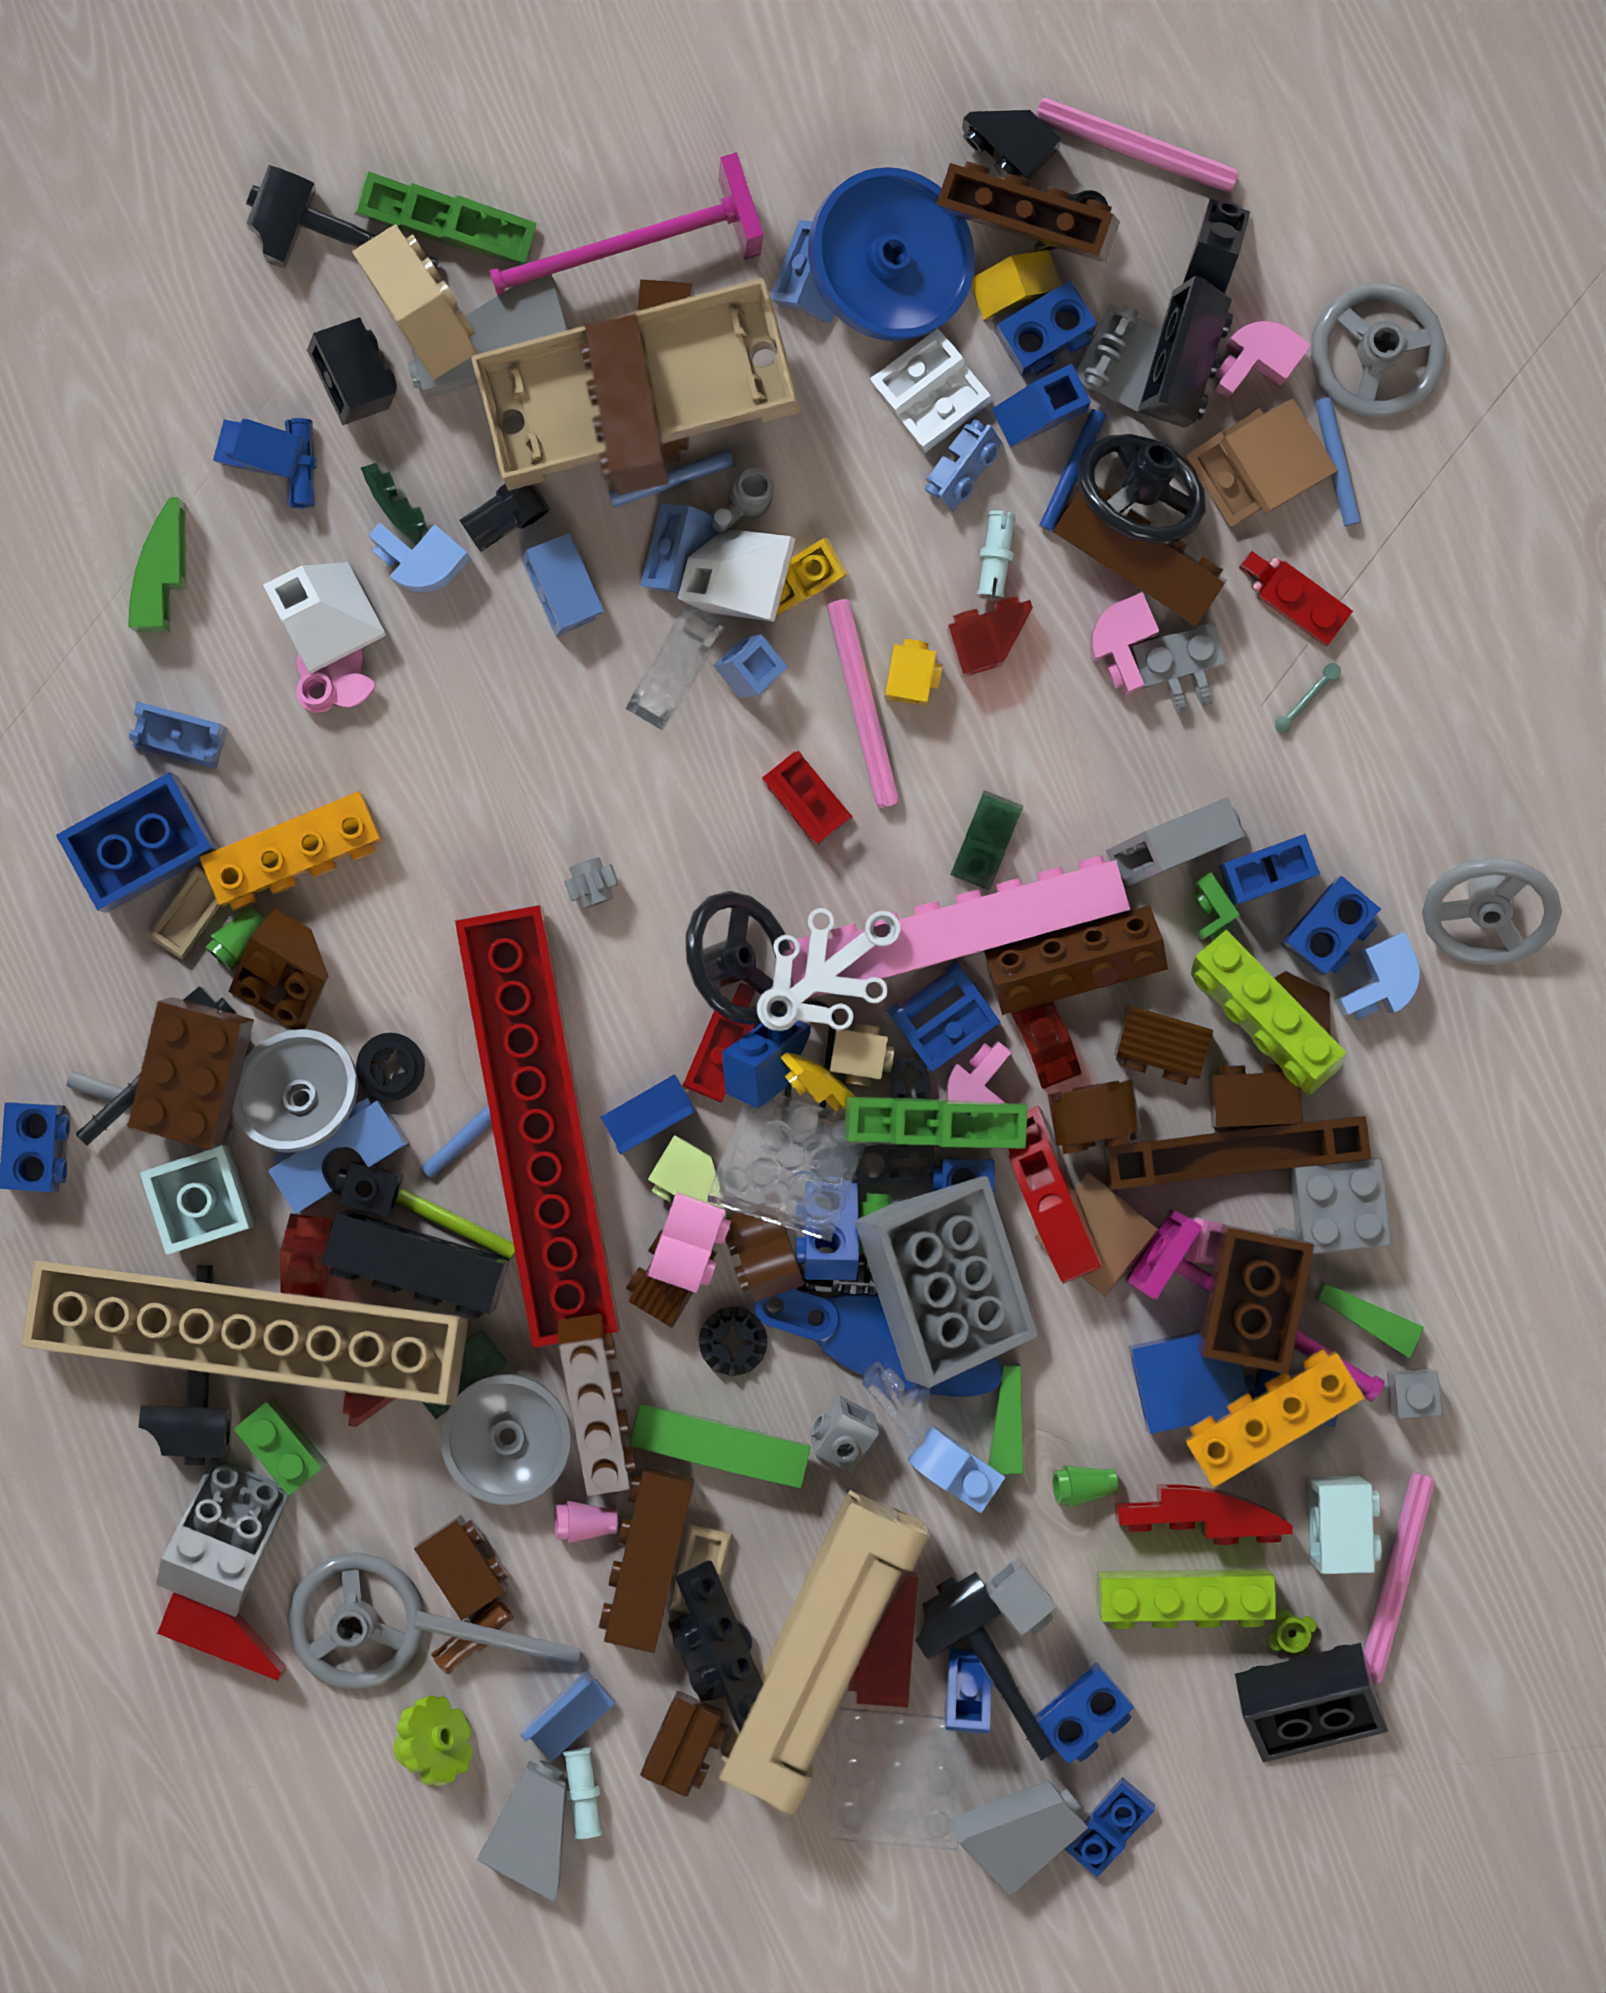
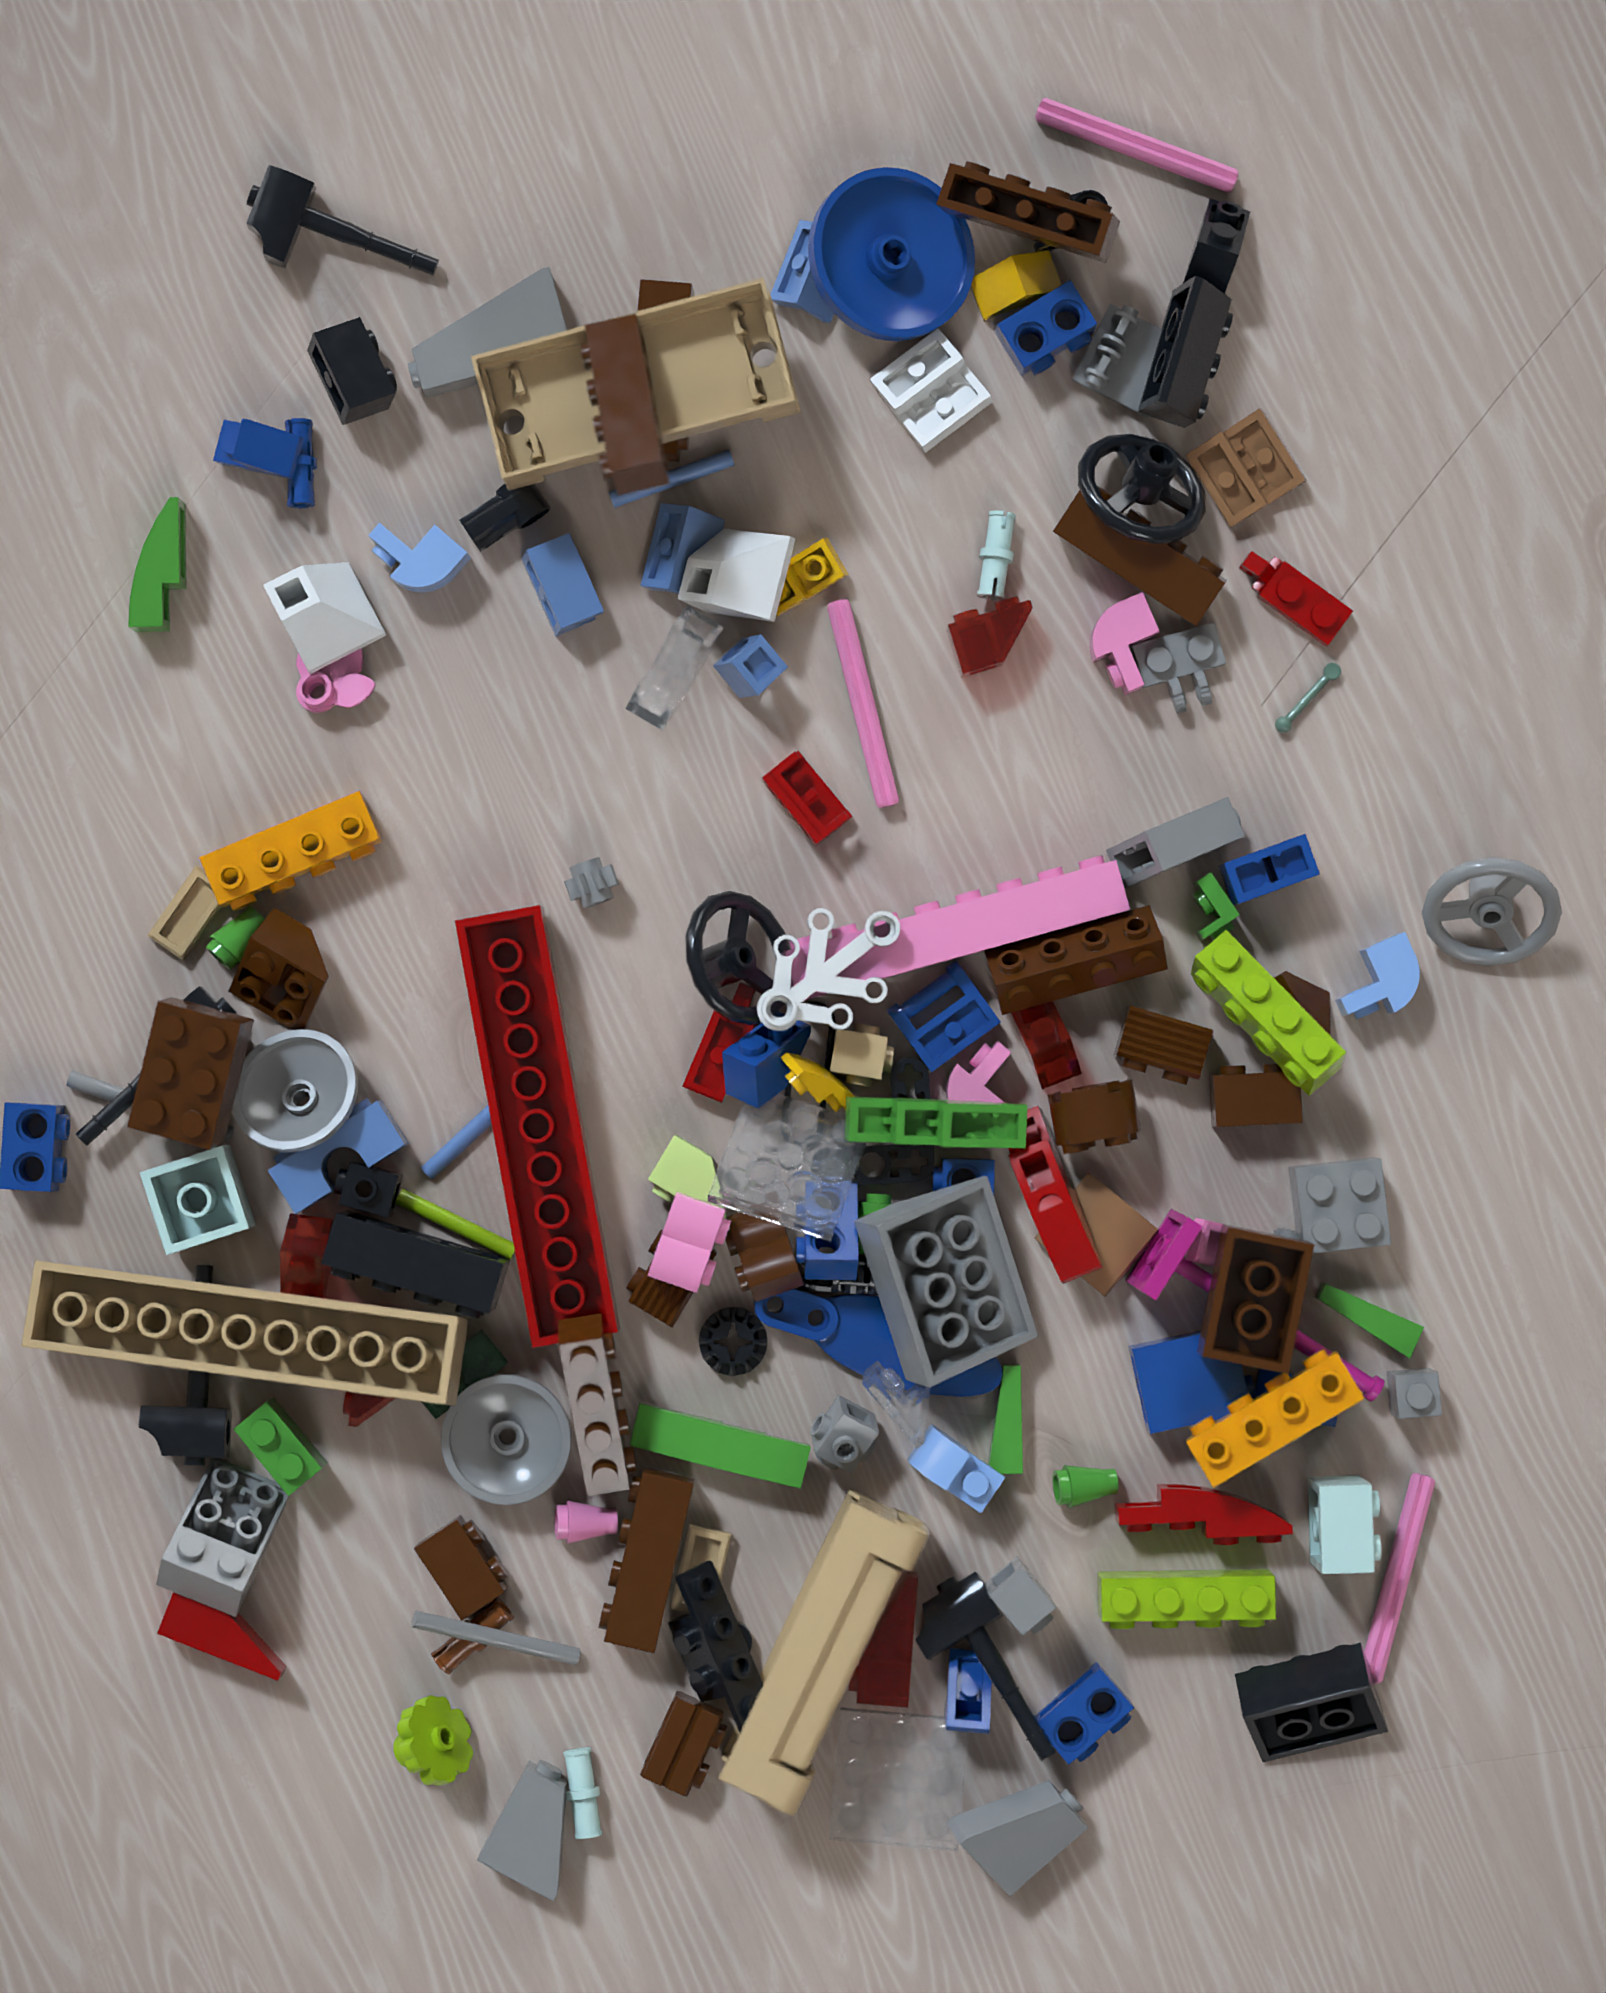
(137, 842): blue brick -> none
(177, 735): medium blue hinge -> none
(342, 1633): light grey piece -> none
(373, 1078): black gear -> none
(403, 516): clear green slope -> none
(417, 300): tan brick -> none
(445, 218): bright green slope -> none
(568, 1715): medium blue panel -> none
(648, 1114): blue panel -> none
(735, 208): dark pink tile -> none
(748, 499): light grey piece -> none
(912, 673): yellow brick -> none
(976, 449): medium blue hinge -> none
(986, 840): clear green slope -> none
(1013, 139): black slope -> none
(1042, 406): blue slope -> none
(1070, 474): blue bar -> none
(1110, 1827): blue slope -> none
(1237, 1152): reddish brown arch -> none
(1267, 348): bright pink brick -> none
(1279, 455): medium nougat slope -> none
(1299, 1643): lime plate -> none
(1324, 919): blue brick -> none
(1336, 452): medium blue bar -> none
(1375, 362): light grey piece -> none

